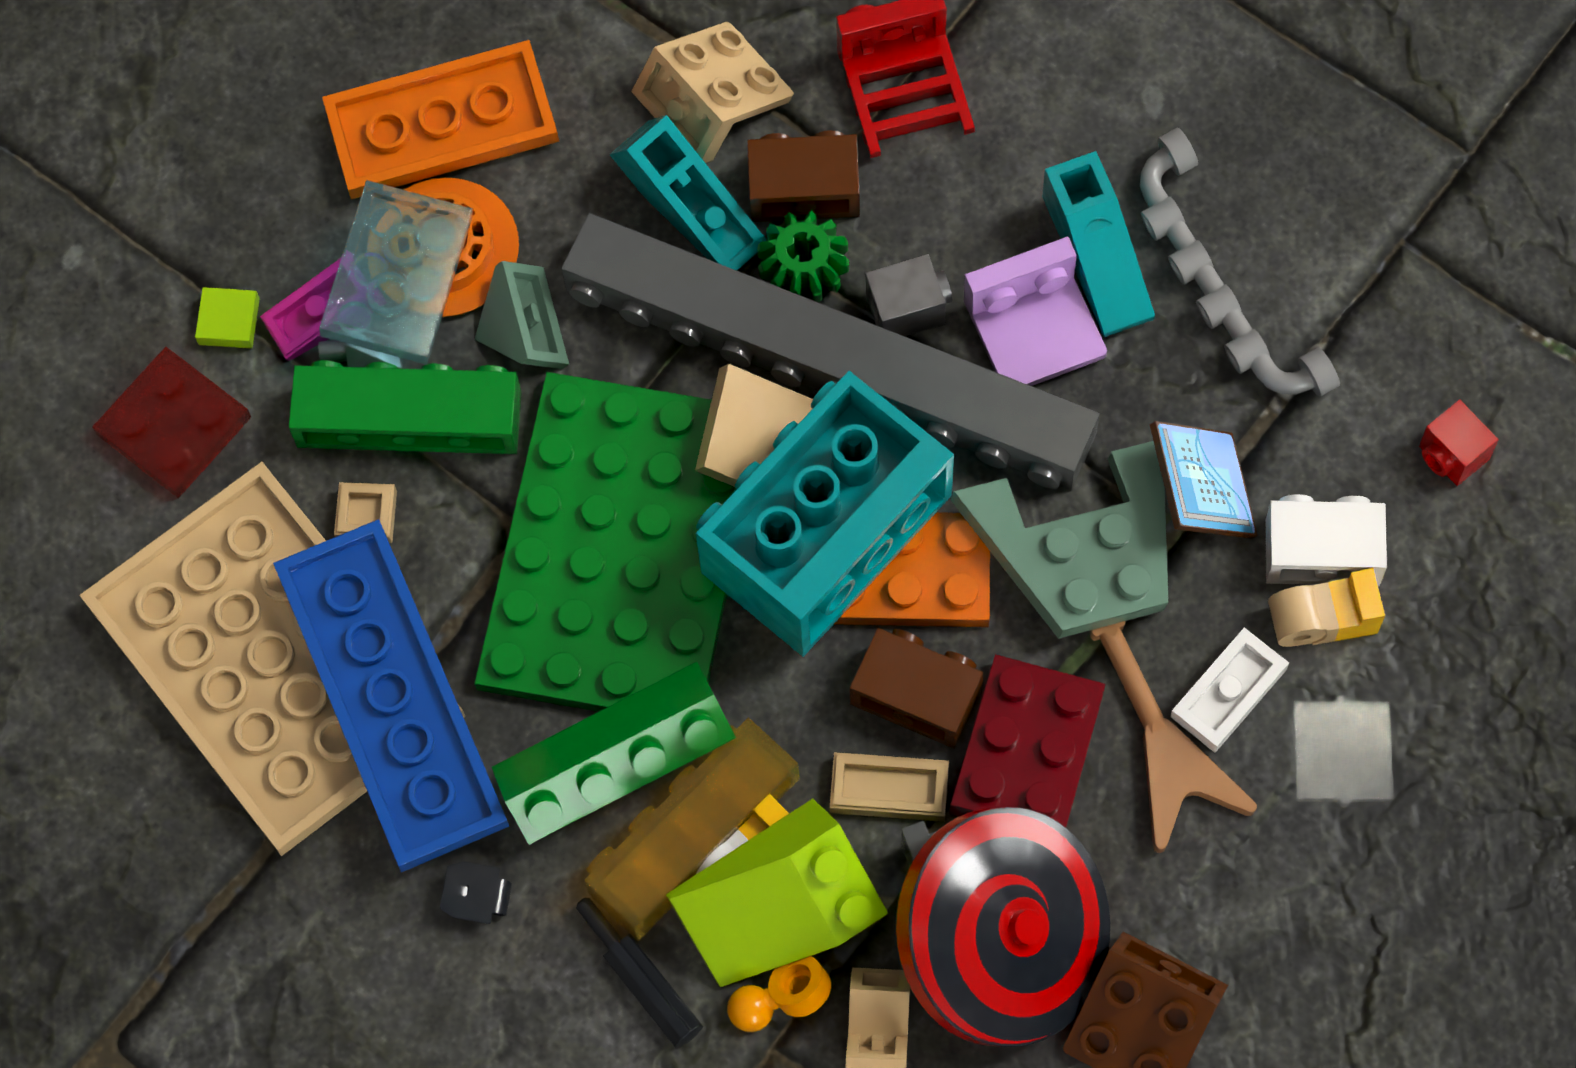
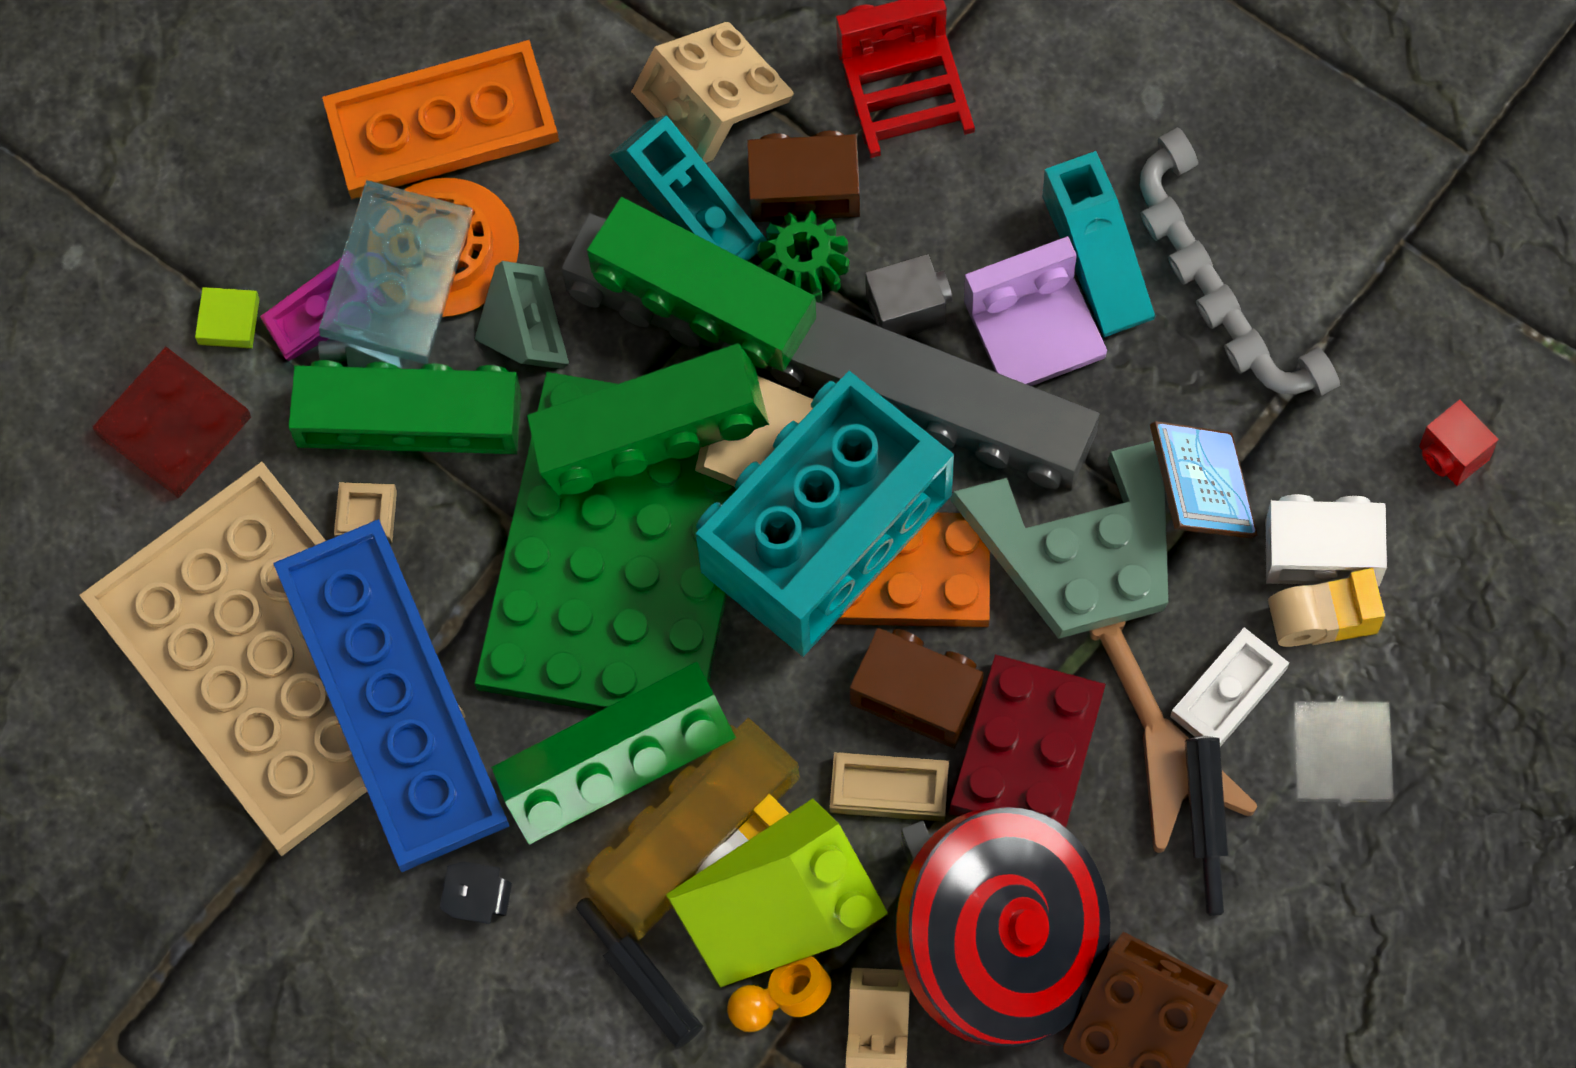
(648, 420): none -> green brick
(701, 285): none -> green brick
(1207, 814): none -> black axle

